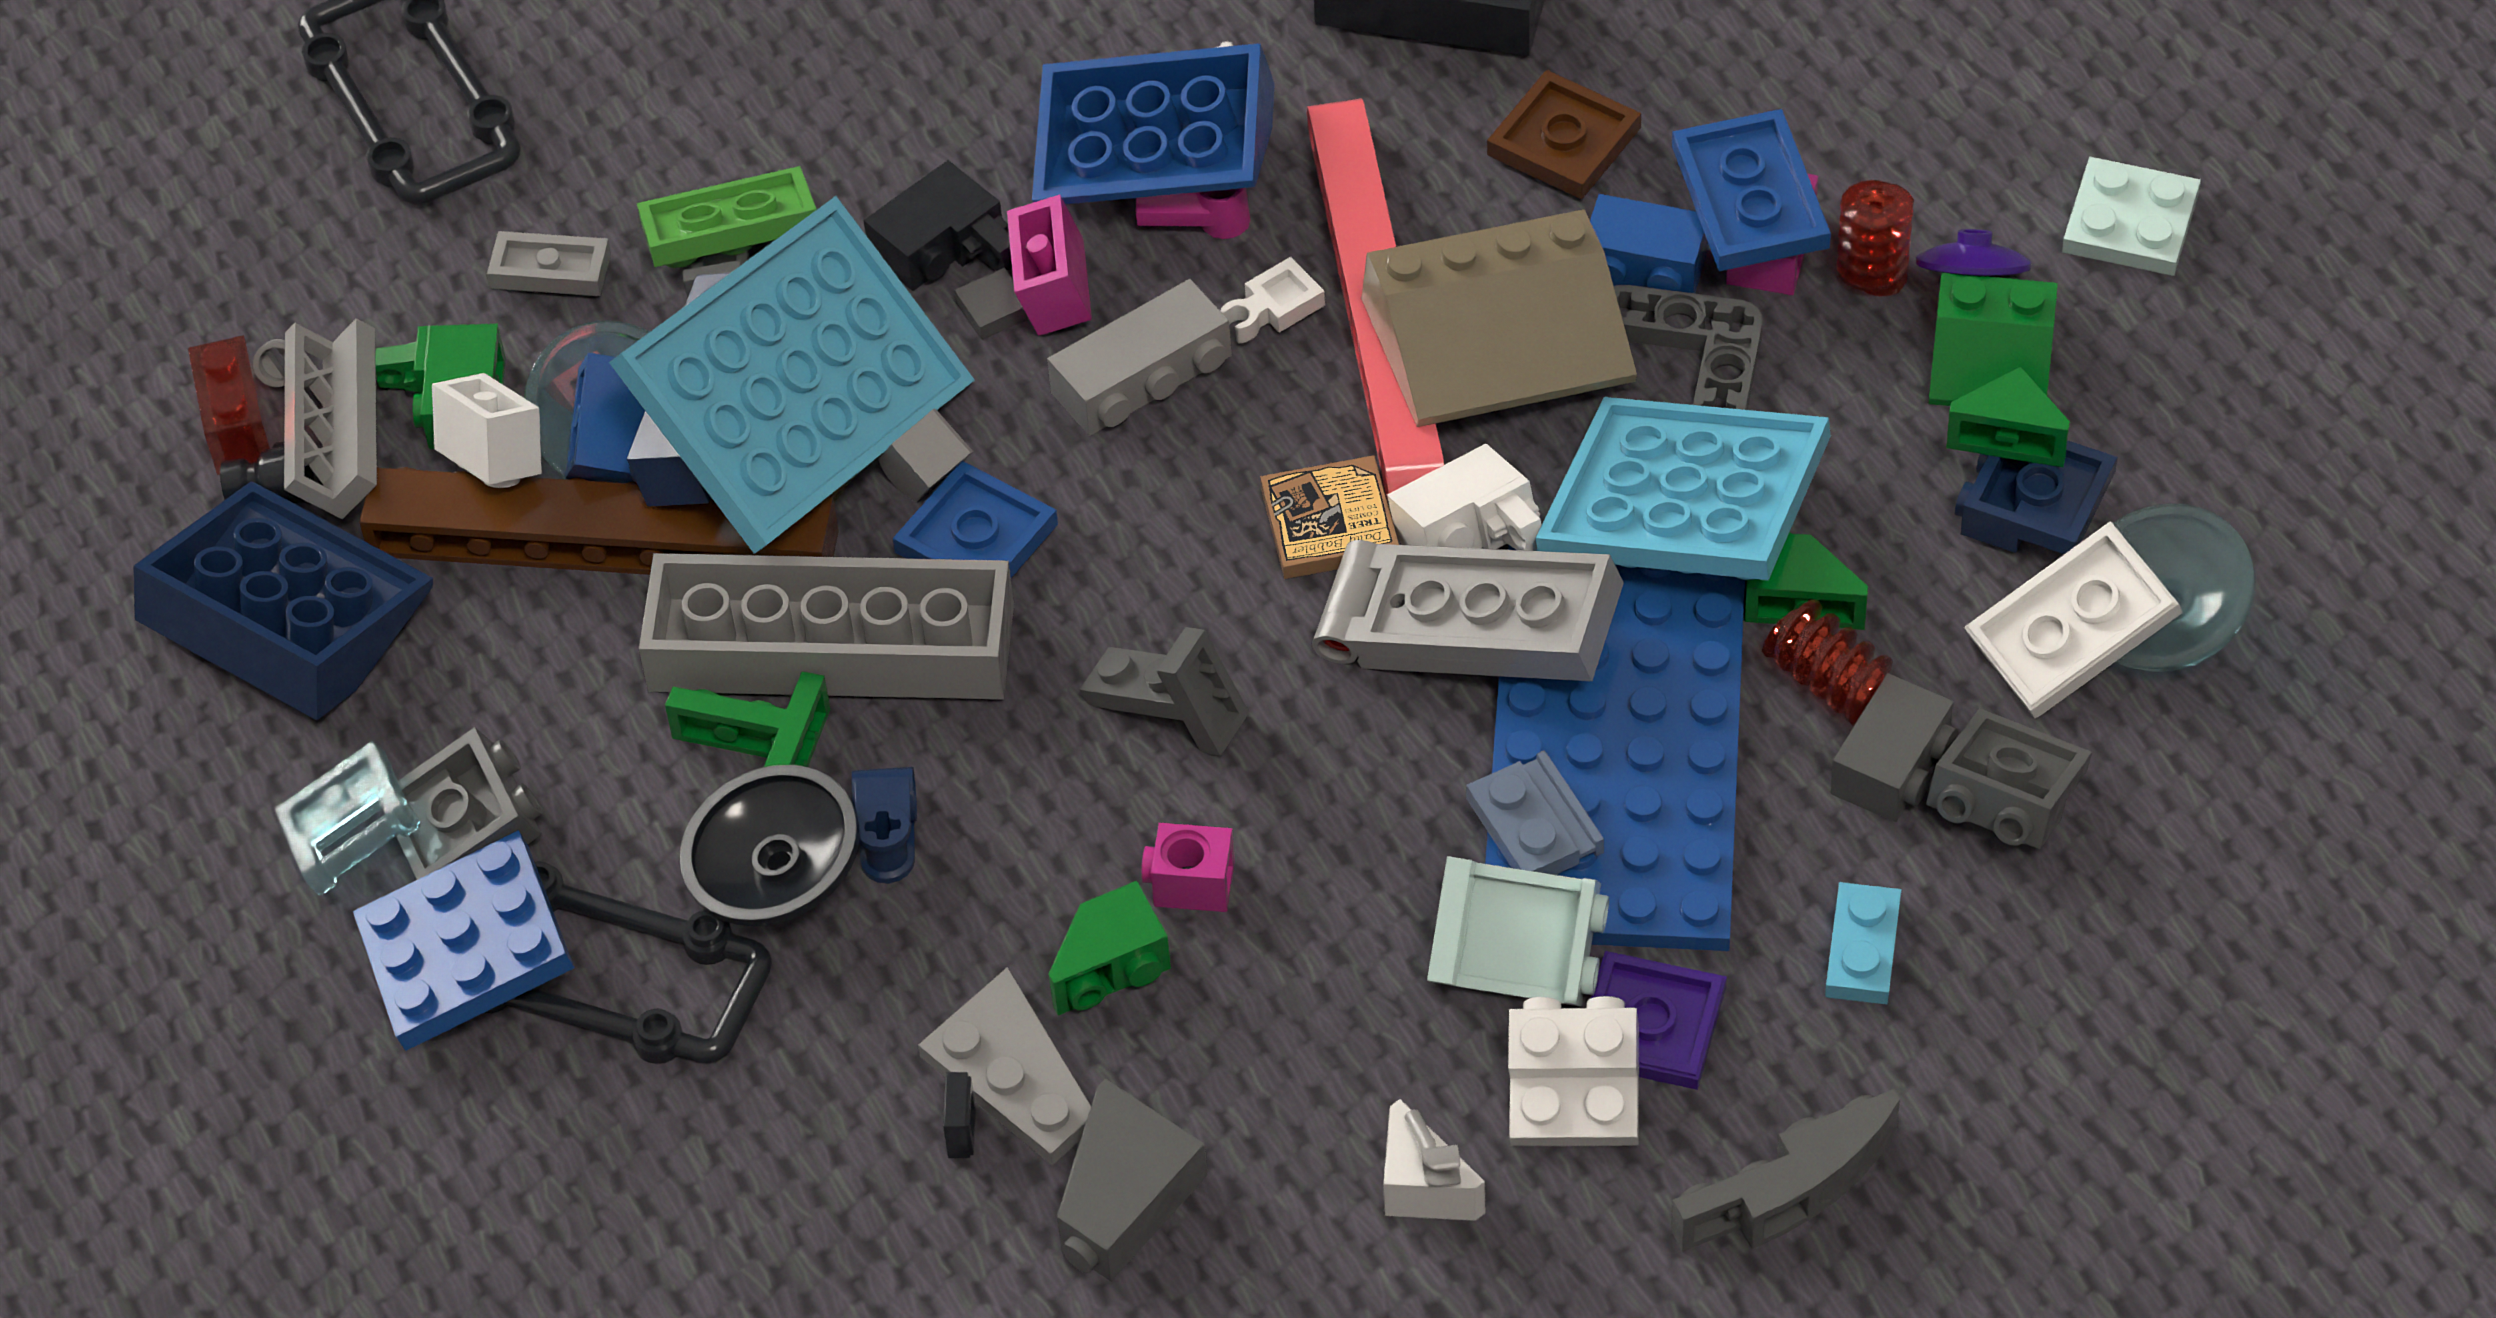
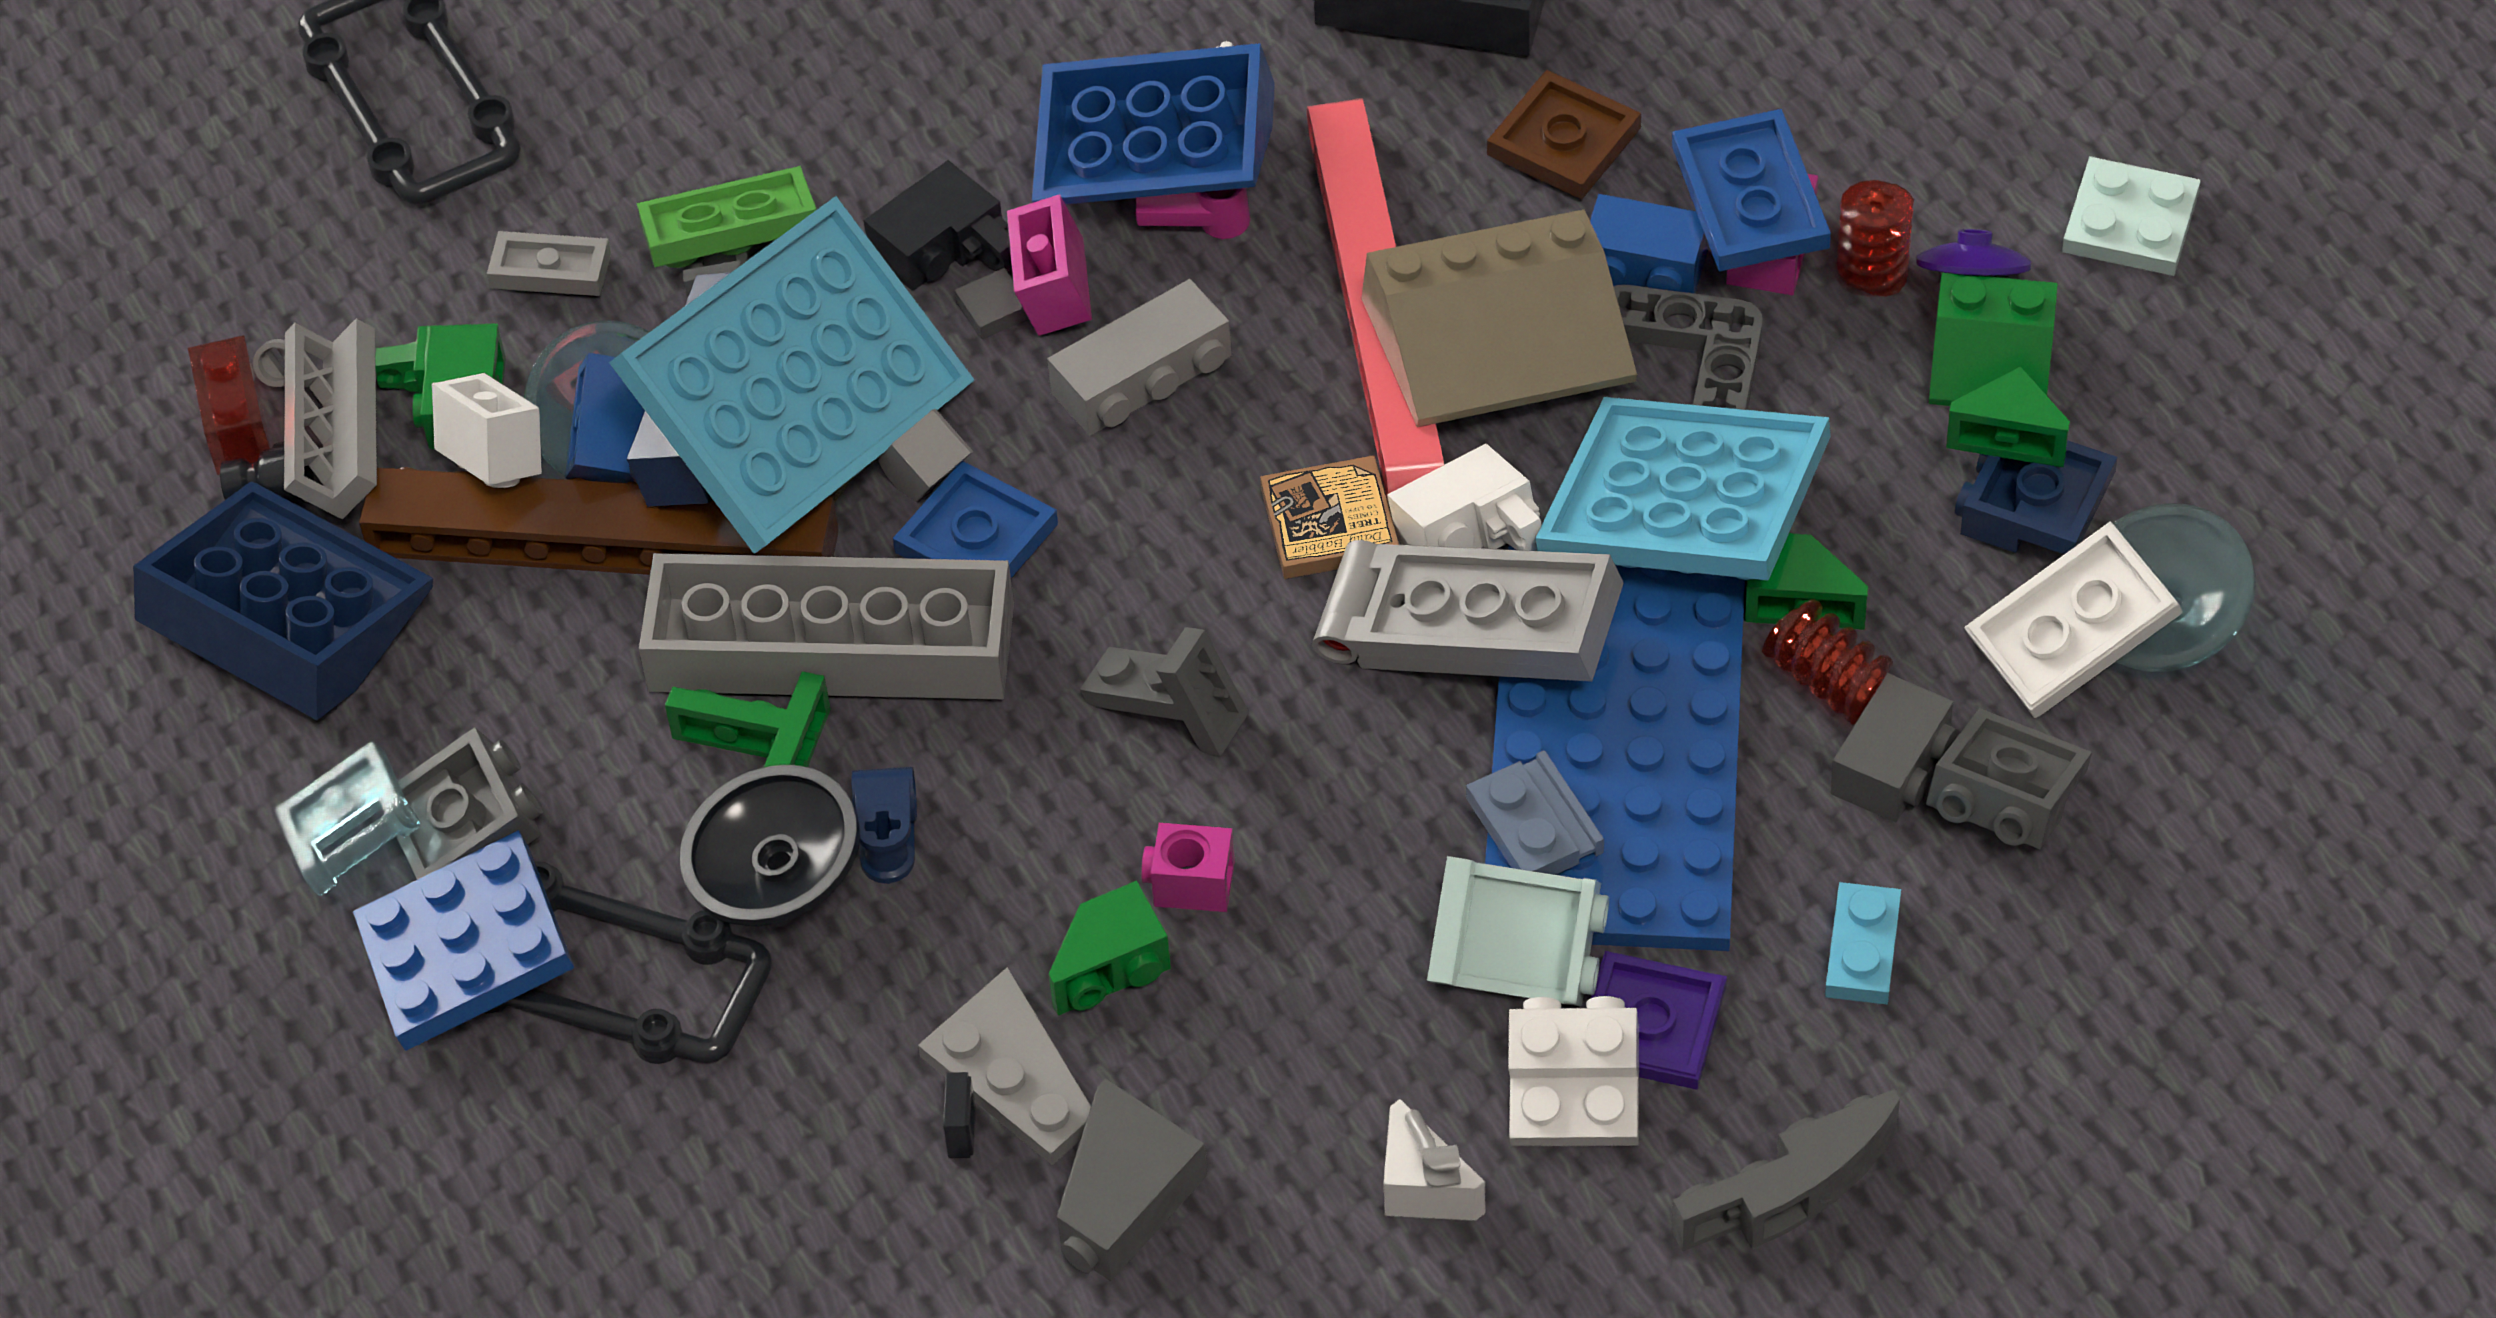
(1274, 297): white plate -> none

